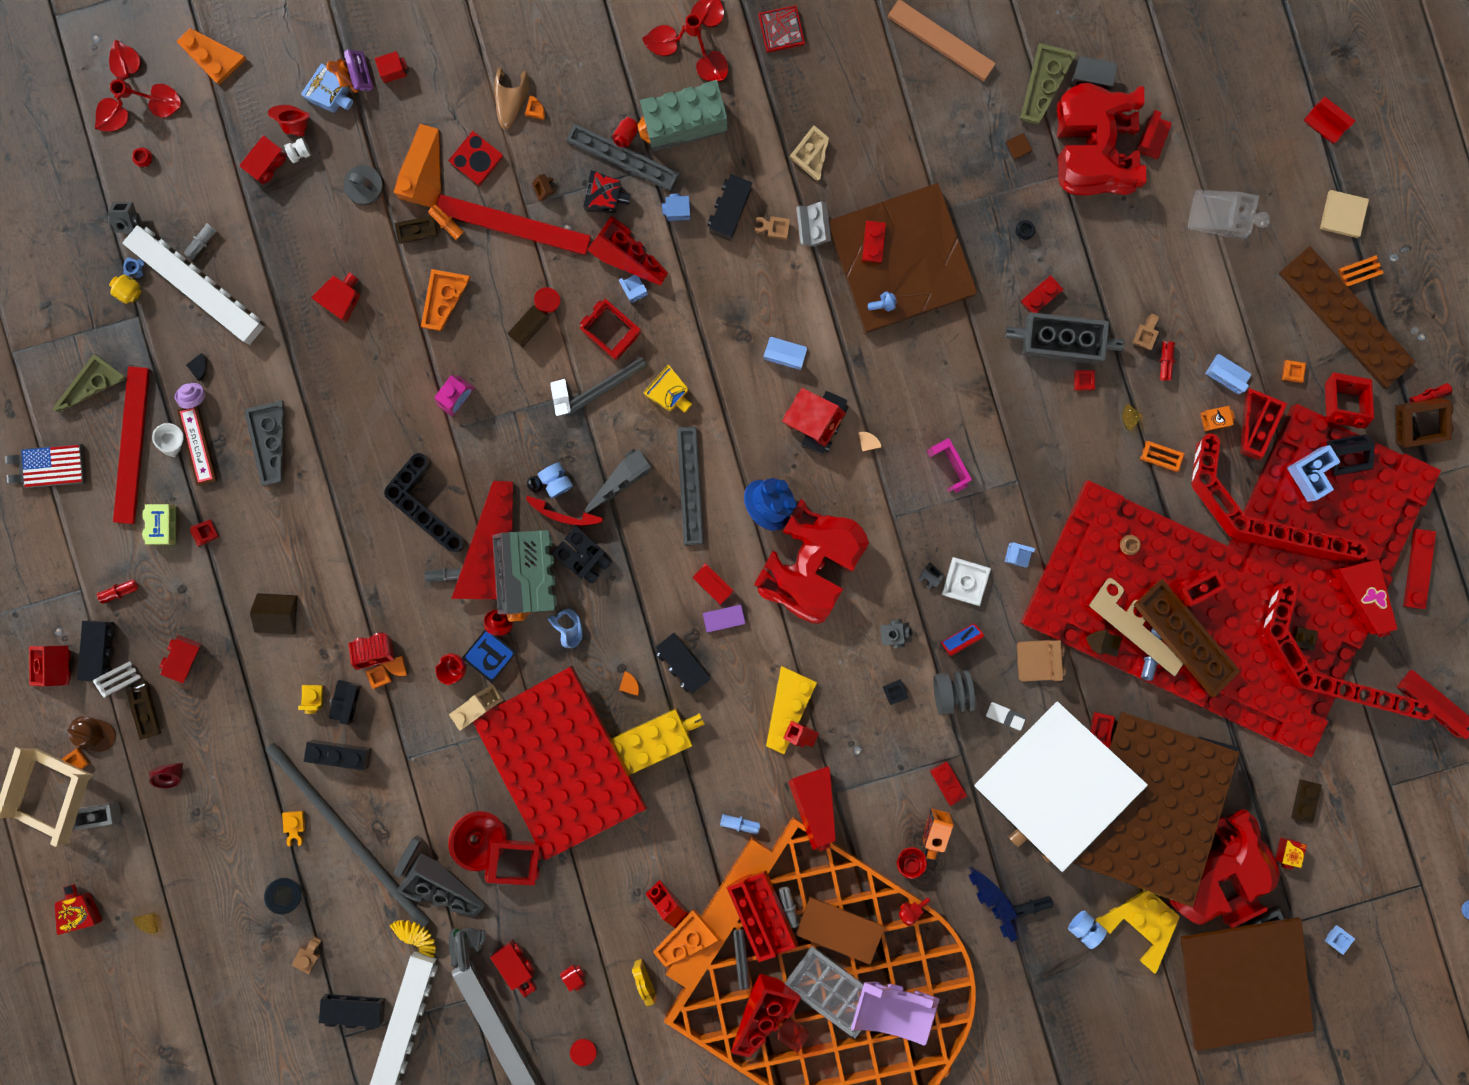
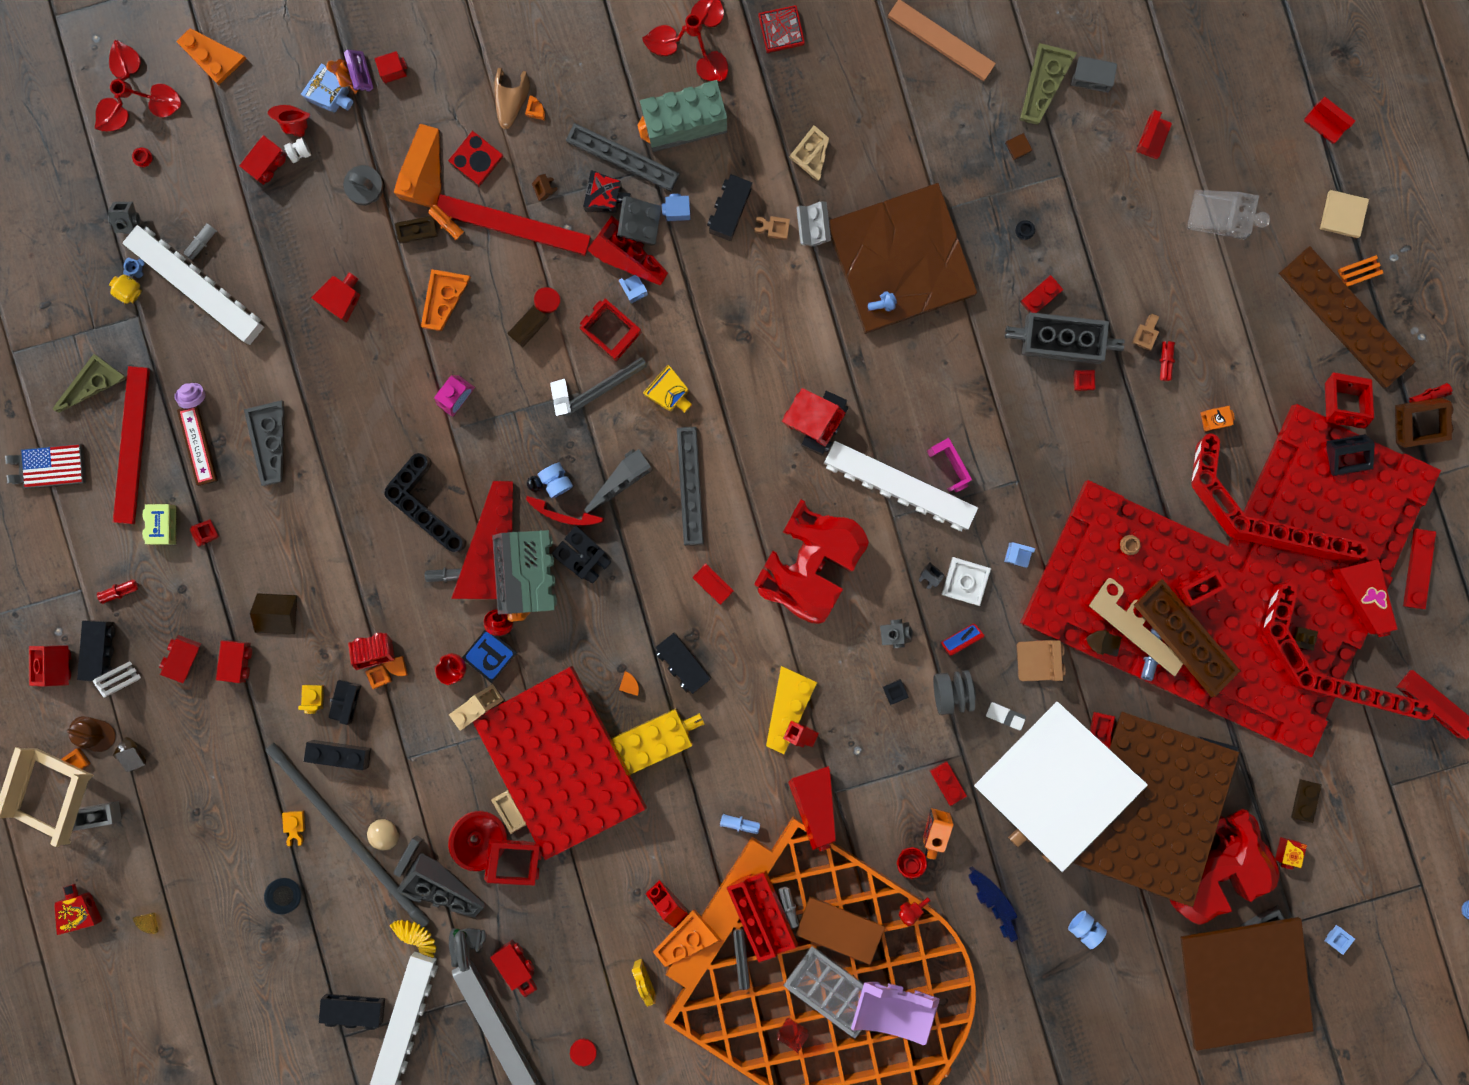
(129, 755): none -> dark brown tile
(143, 710): dark brown plate -> none
(166, 776): dark red piece -> none
(168, 439): white piece -> none
(198, 366): black tile -> none
(233, 661): none -> red brick
(307, 957): medium nougat plate -> none
(382, 834): none -> tan hair
(508, 811): none -> tan tile
(569, 637): light blue piece -> none
(573, 977): red plate -> none
(625, 132): red brick -> none
(639, 220): none -> dark grey plate
(723, 618): medium lavender tile -> none
(766, 1008): red wedge -> none
(769, 503): blue piece -> none
(785, 353): light blue panel -> none
(868, 441): light nougat tile -> none
(873, 241): red plate -> none
(900, 485): none -> white brick
(1033, 906): black axle -> none
(1097, 166): red animal -> none
(1130, 417): clear yellow tile -> none
(1148, 444): orange tile -> none
(1150, 918): yellow wing -> none
(1228, 374): light blue panel -> none
(1242, 911): red panel -> none
(1259, 422): red wedge -> none
(1294, 371): orange tile -> none
(1309, 472): light blue brick -> none

